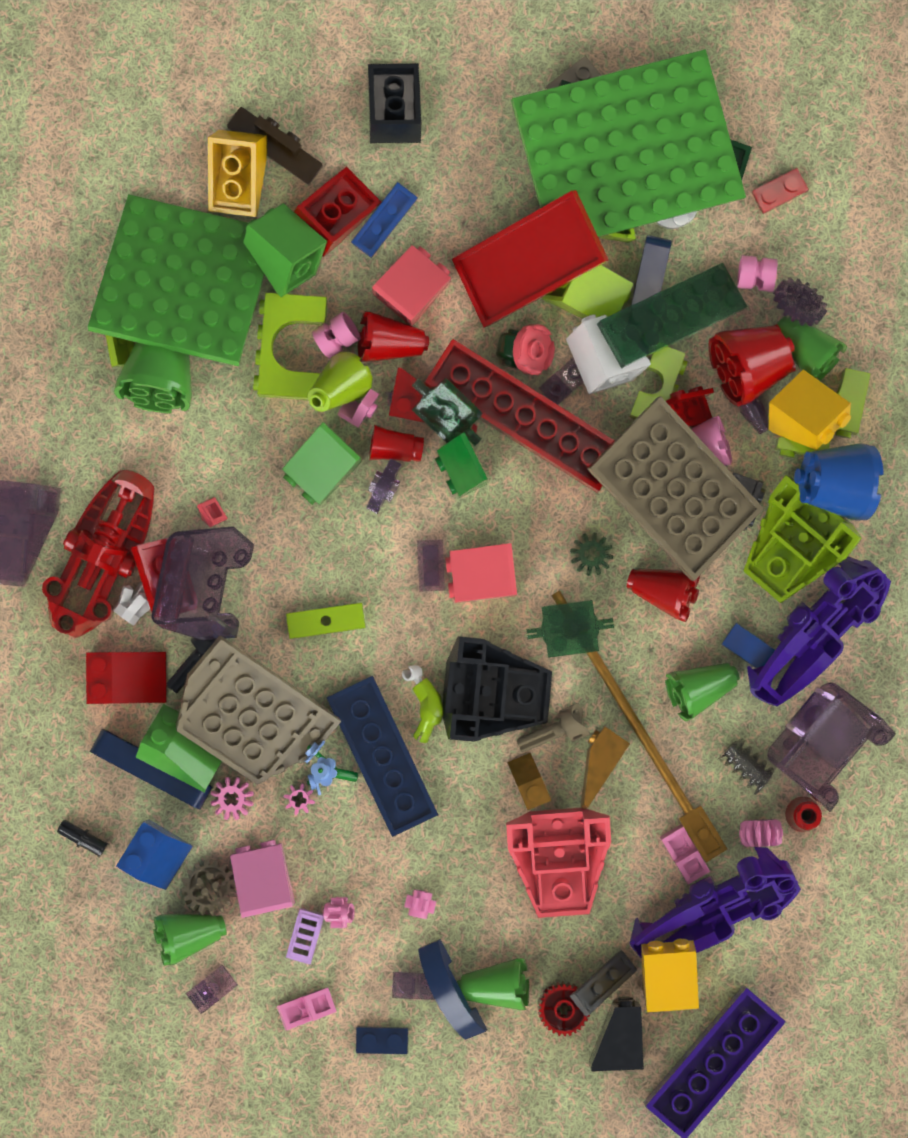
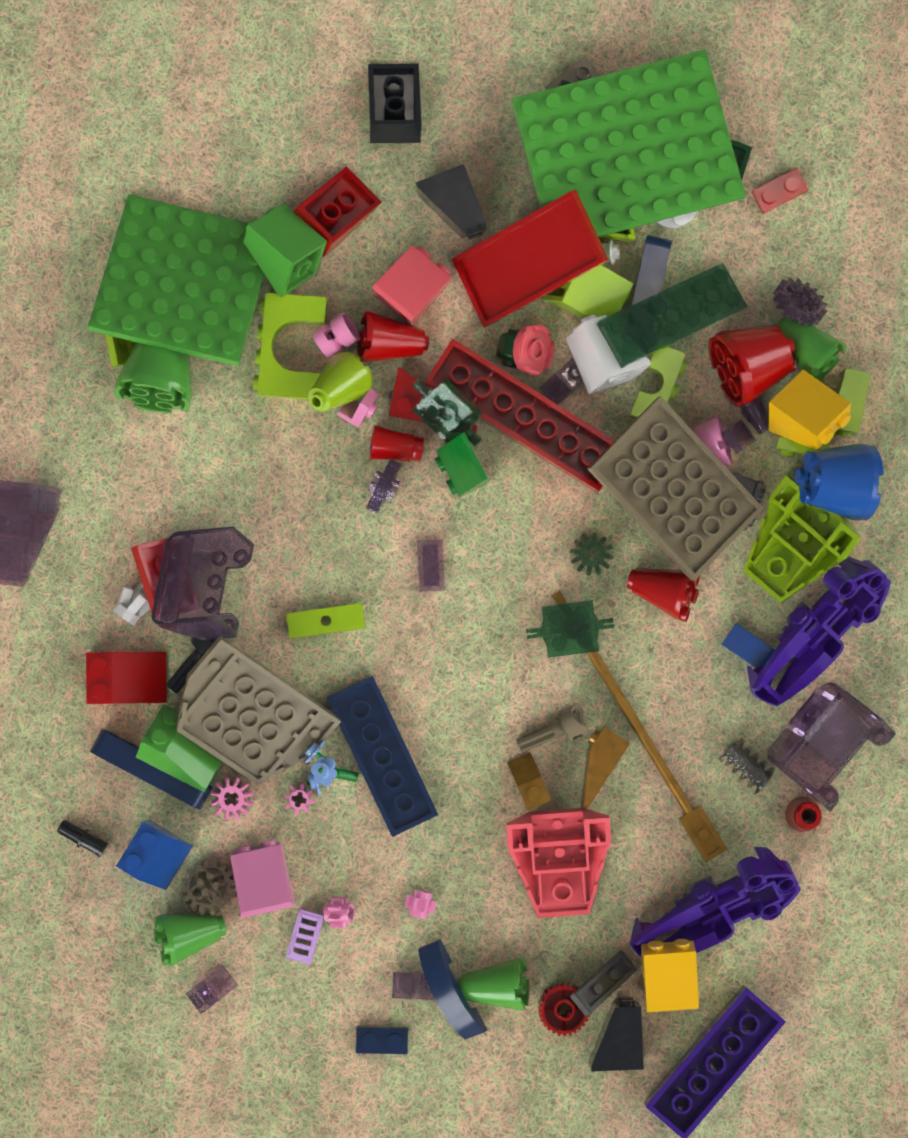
(103, 548): red piece -> none
(211, 512): coral slope -> none
(236, 172): yellow slope -> none
(281, 147): dark brown bracket -> none
(306, 1008): bright pink slope -> none
(321, 465): bright green slope -> none
(384, 220): blue tile -> none
(430, 703): lime arm -> none
(454, 201): none -> black slope
(481, 573): coral slope -> none
(492, 691): black wedge -> none
(612, 251): none -> white plate
(684, 854): bright pink slope -> none
(691, 406): red bracket -> none
(700, 687): bright green cone -> none
(739, 436): none -> slope
(757, 273): bright pink wheel -> none
(761, 833): bright pink gear -> none

